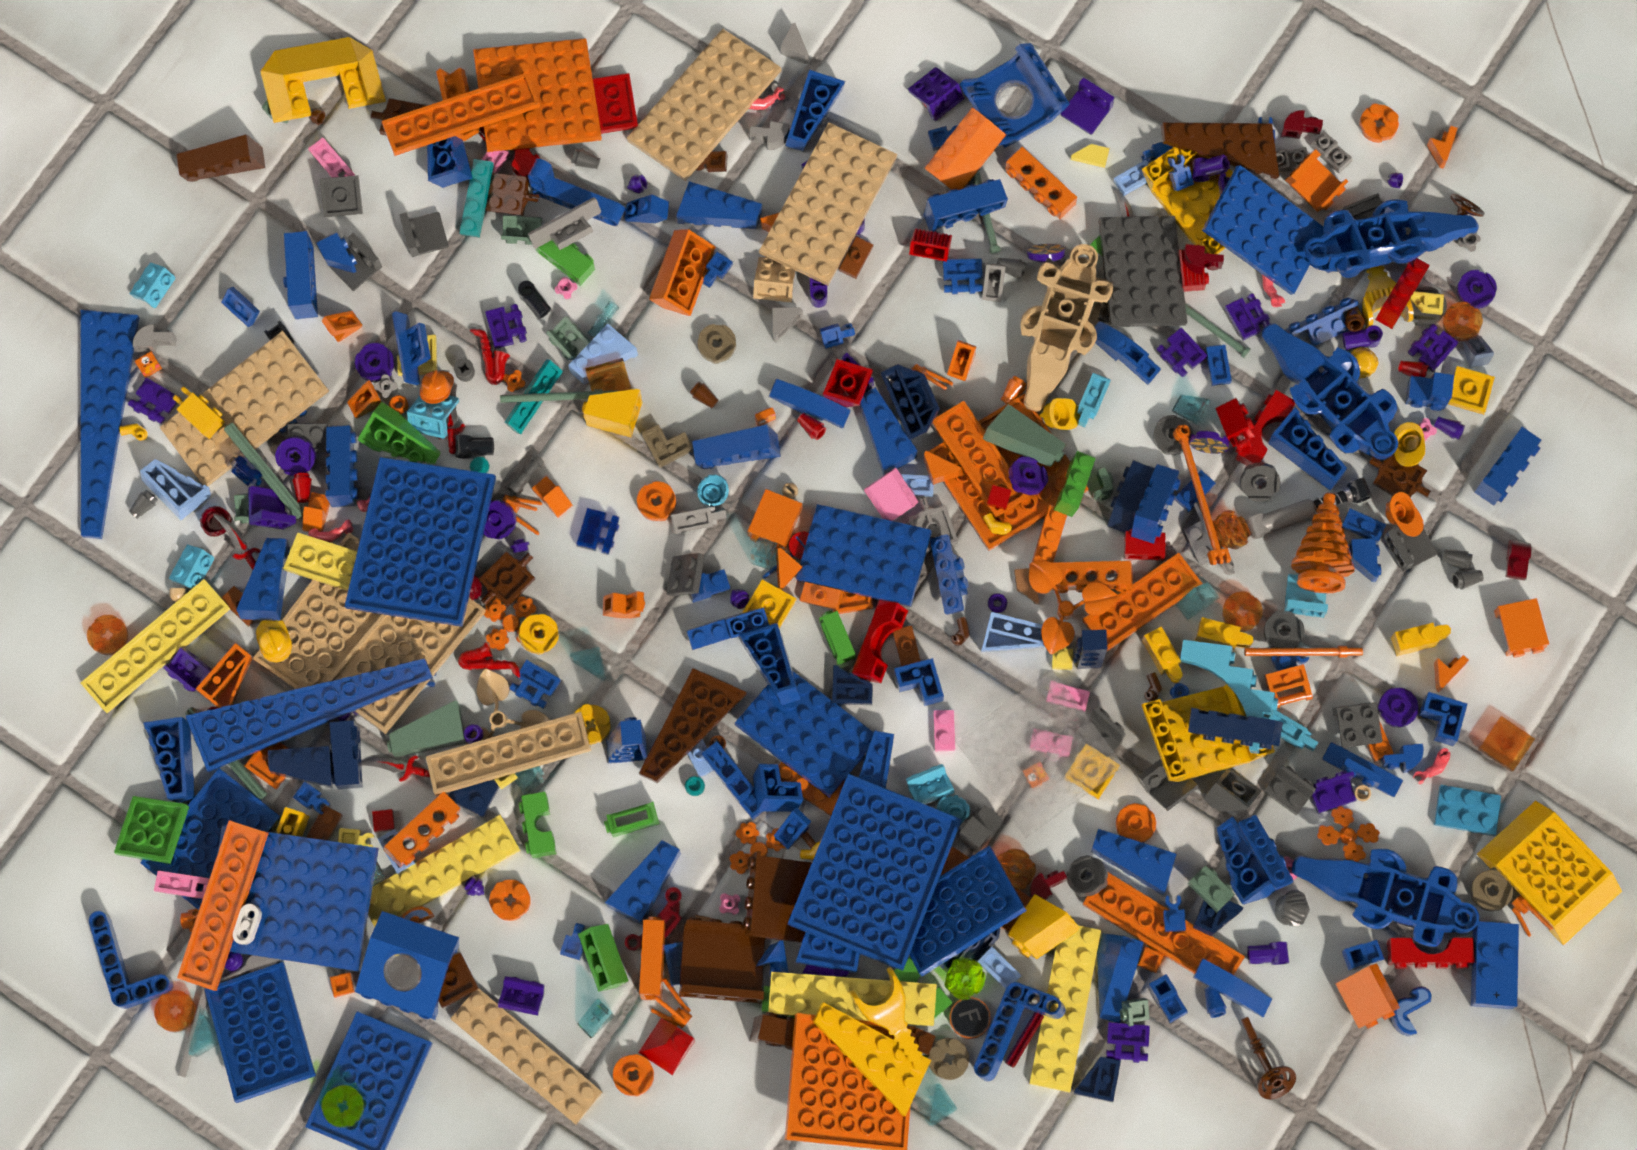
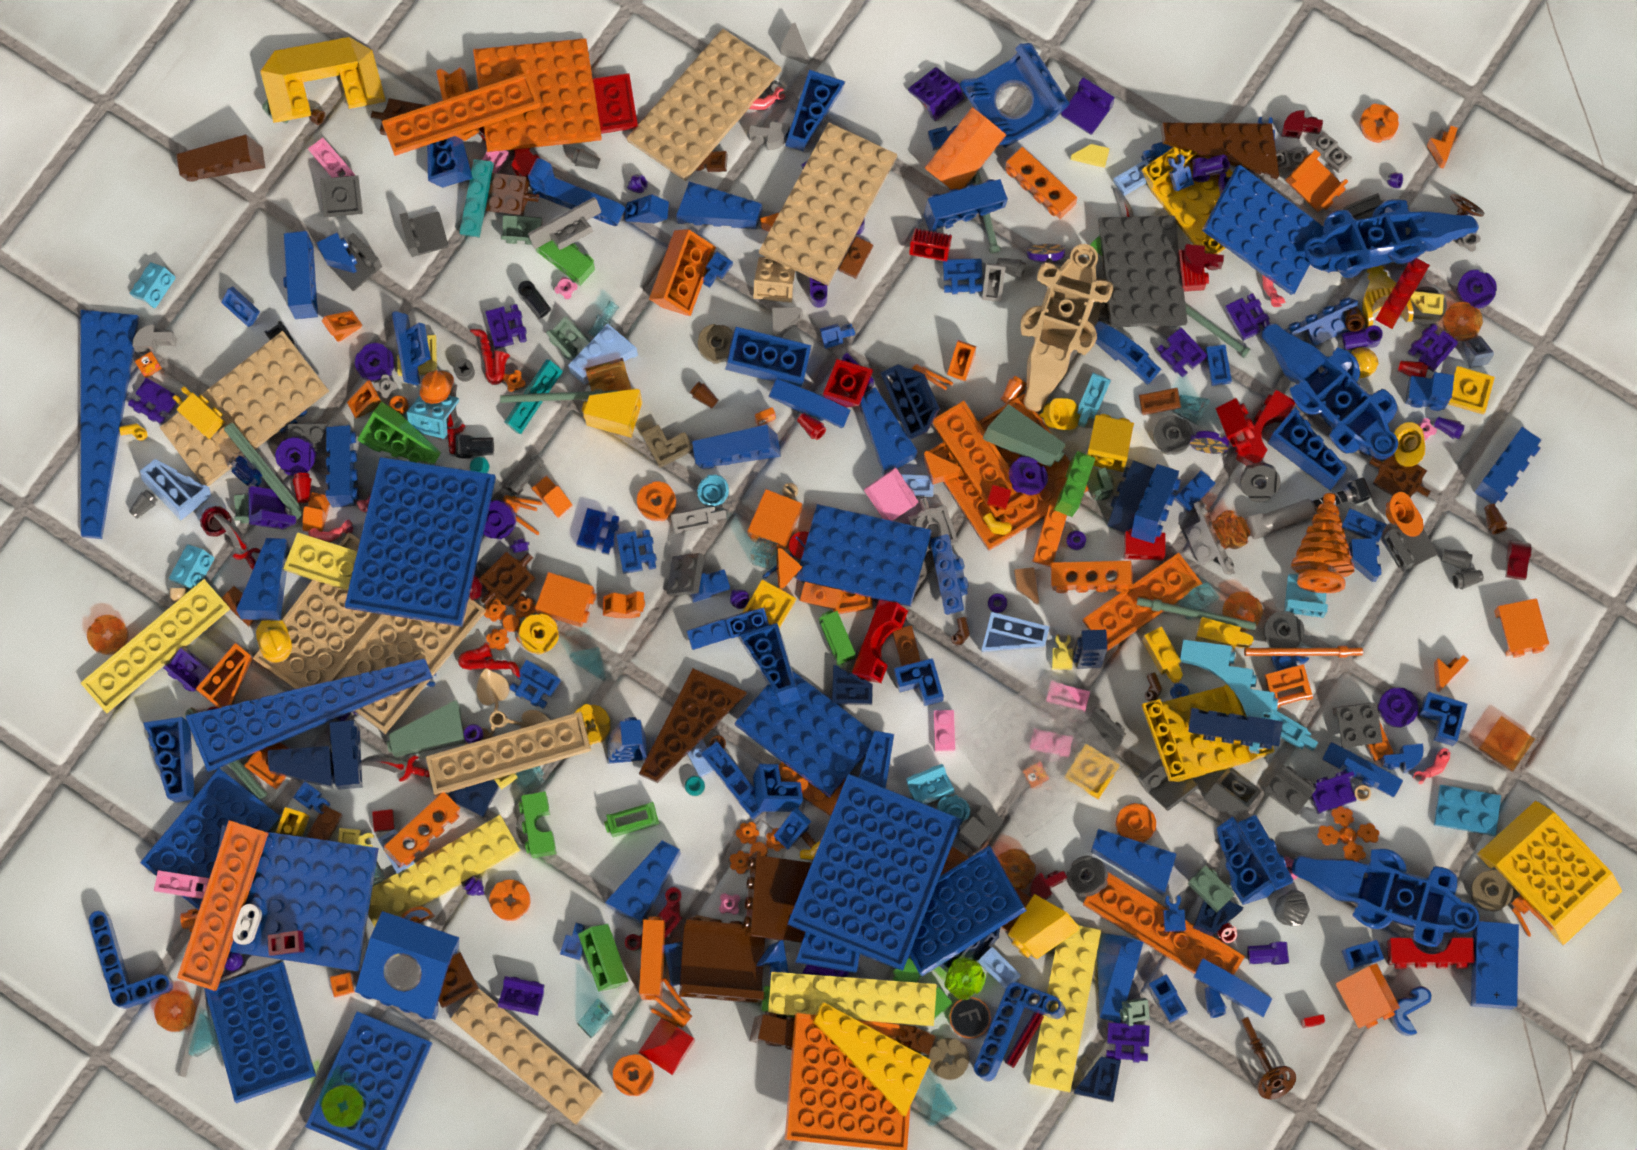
(151, 829): bright green plate -> none
(286, 943): none -> dark red brick
(565, 600): none -> orange brick
(630, 554): none -> blue plate
(767, 357): none -> blue brick
(891, 1016): yellow animal -> none
(1055, 632): orange plant -> none
(1076, 546): none -> dark purple plate
(1110, 442): none -> yellow slope
(1150, 959): orange tile -> none
(1158, 605): none -> sand green bar
(1160, 401): none -> dark orange plate
(1217, 555): orange hinge -> none
(1231, 936): none -> plate
(1313, 1021): none -> red tile
(1419, 638): yellow hinge -> none
(1495, 520): none -> reddish brown cone

